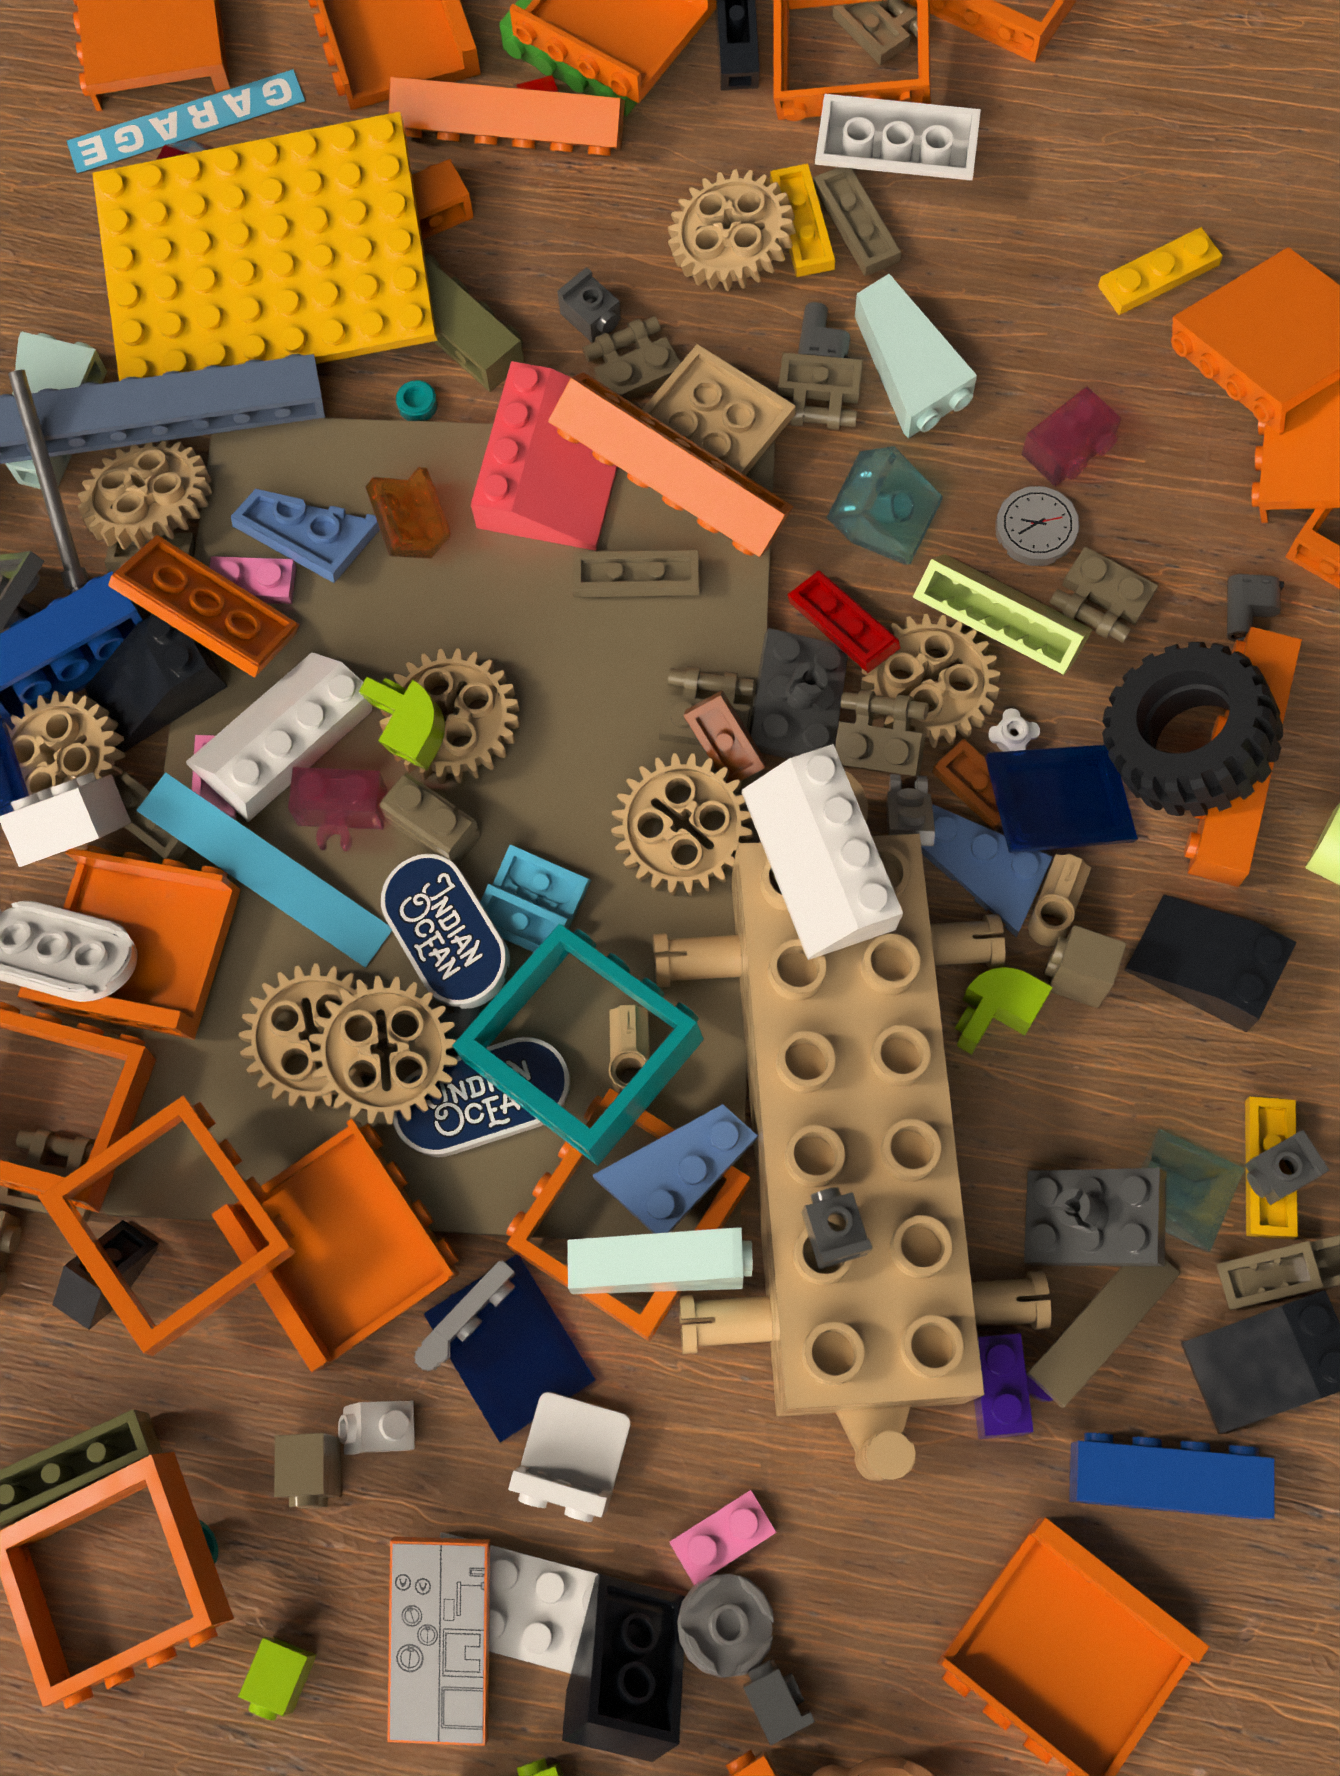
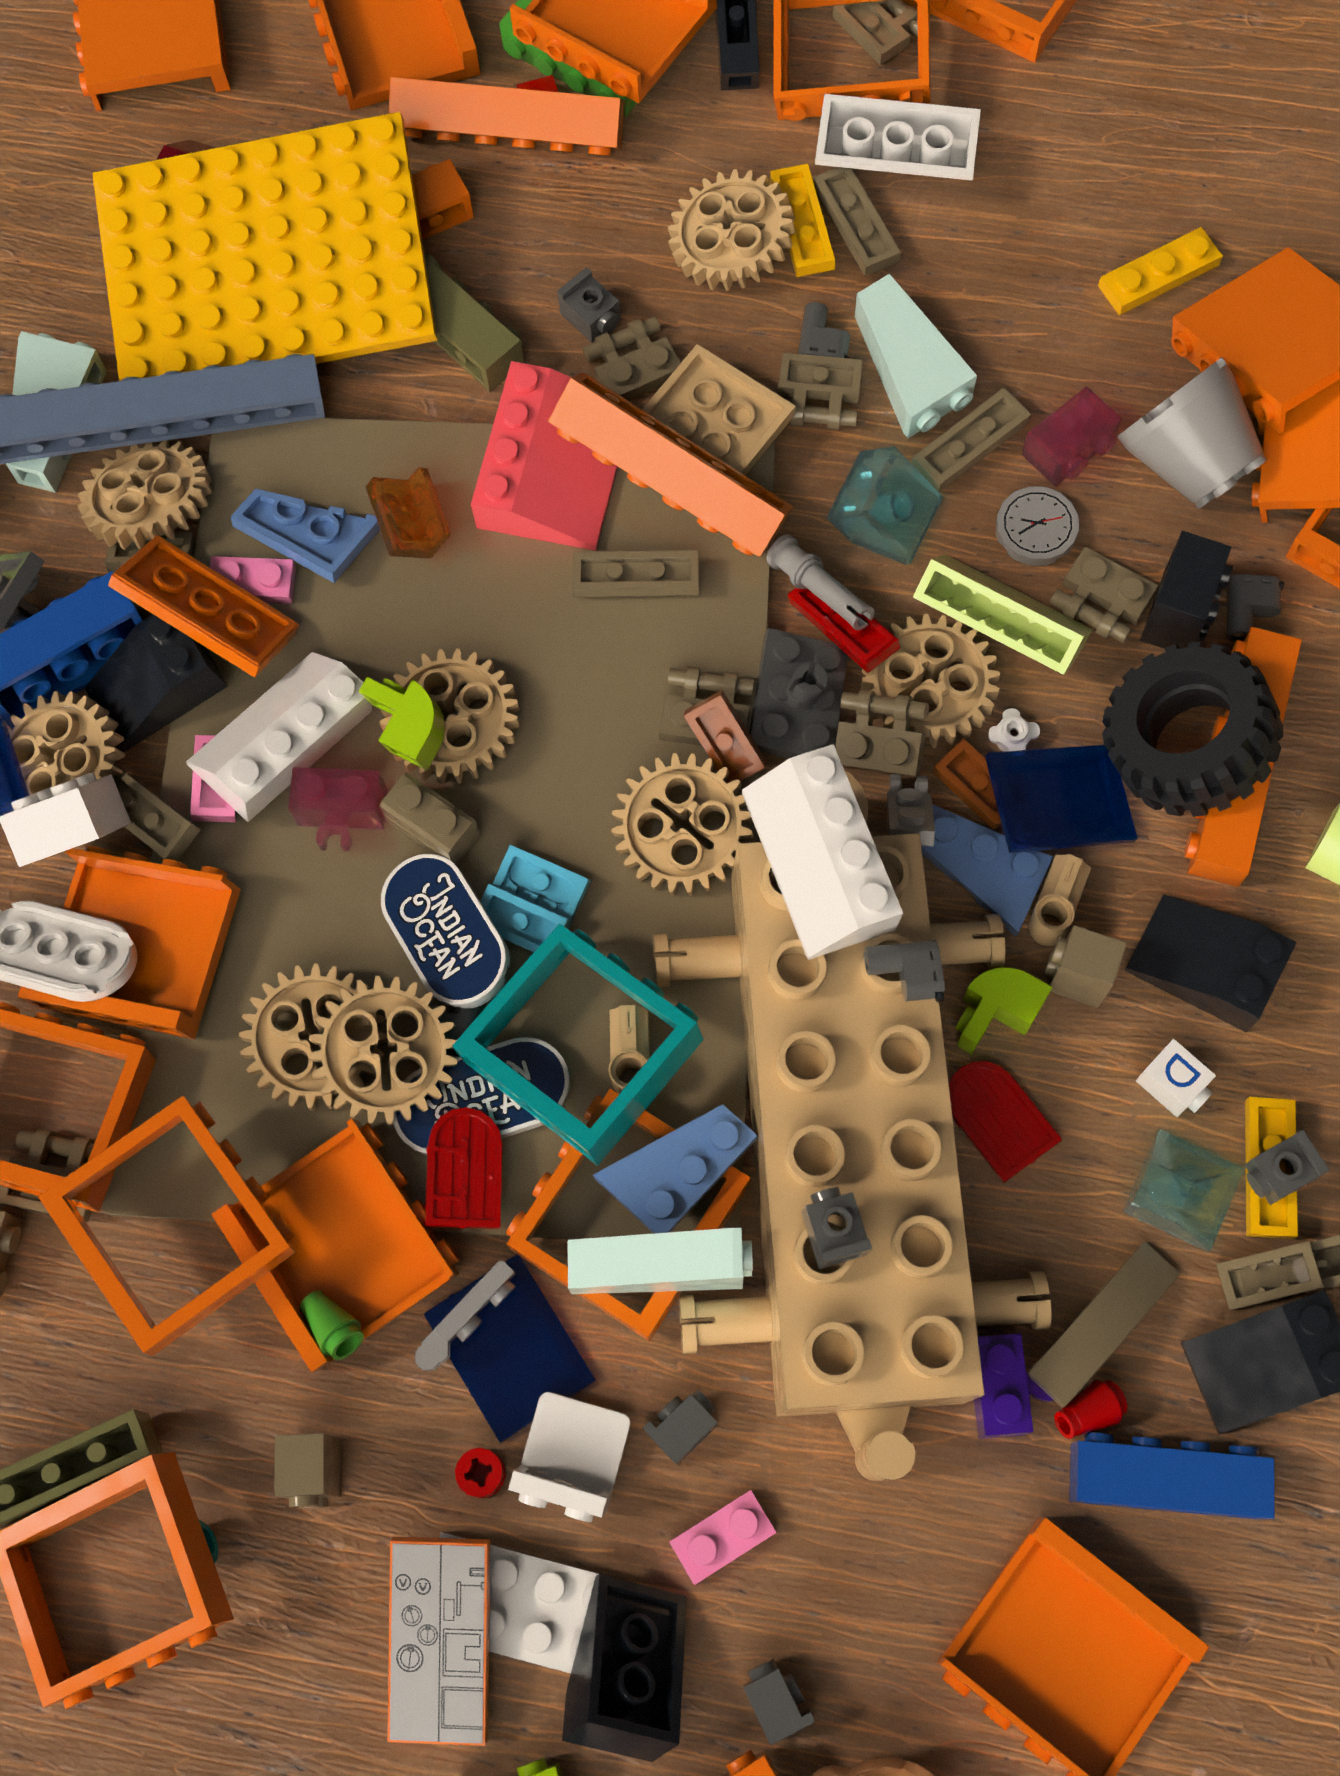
(73, 576): flat silver bar -> none
(78, 1292): black slope -> none
(185, 121): medium azure sticker -> none
(265, 869): medium azure sticker -> none
(276, 1678): lime brick -> none
(331, 1326): none -> bright green cone
(377, 1427): white bracket -> none
(416, 401): teal tile -> none
(464, 1171): none -> red window
(491, 1477): none -> red wheel
(683, 1425): none -> dark grey brick
(725, 1625): light grey tile -> none
(808, 573): none -> light grey pin
(917, 965): none -> dark grey piece
(971, 439): none -> dark tan plate
(999, 1118): none -> red window
(1093, 1409): none -> red cone
(1096, 1217): dark grey plate -> none
(1177, 1079): none -> white brick
(1188, 592): none -> black brick
(1198, 437): none -> light grey cone

